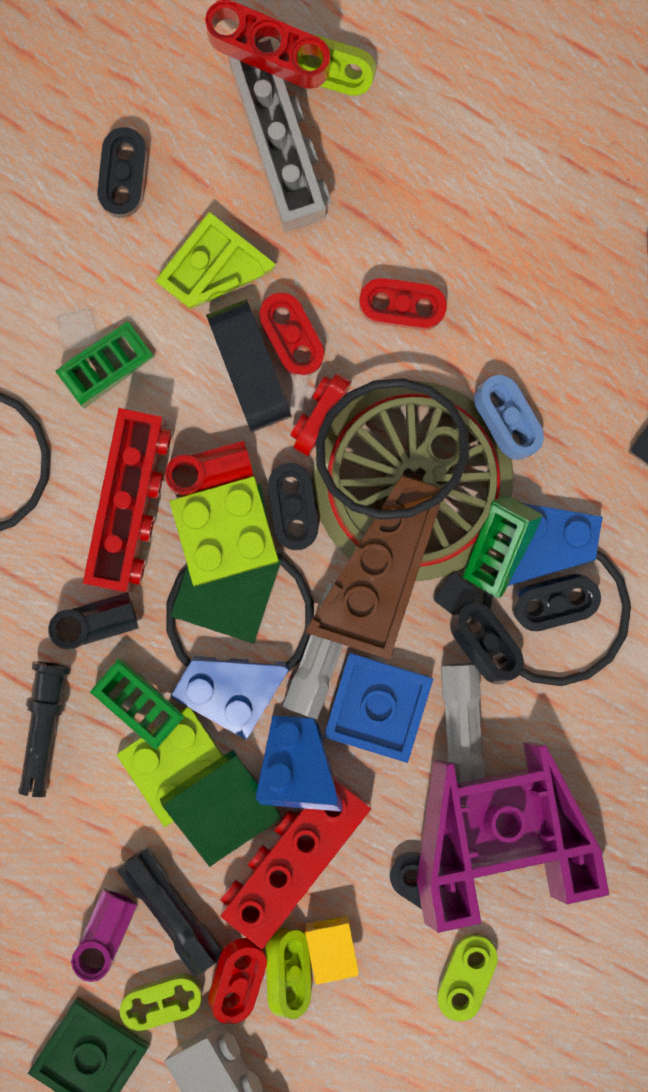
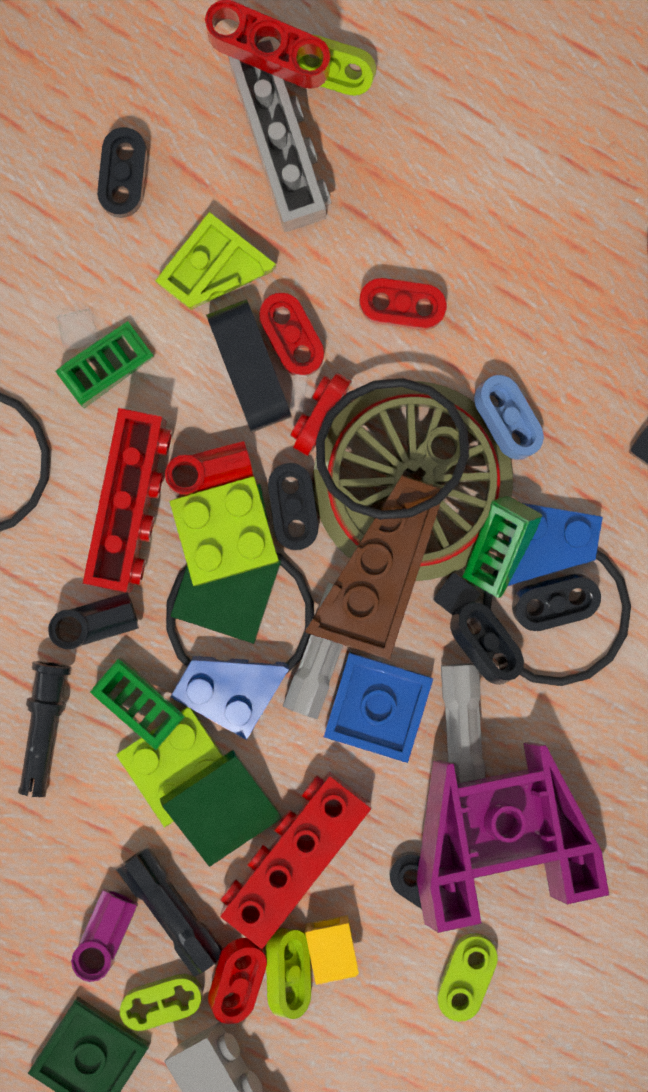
(296, 767): blue wing -> none

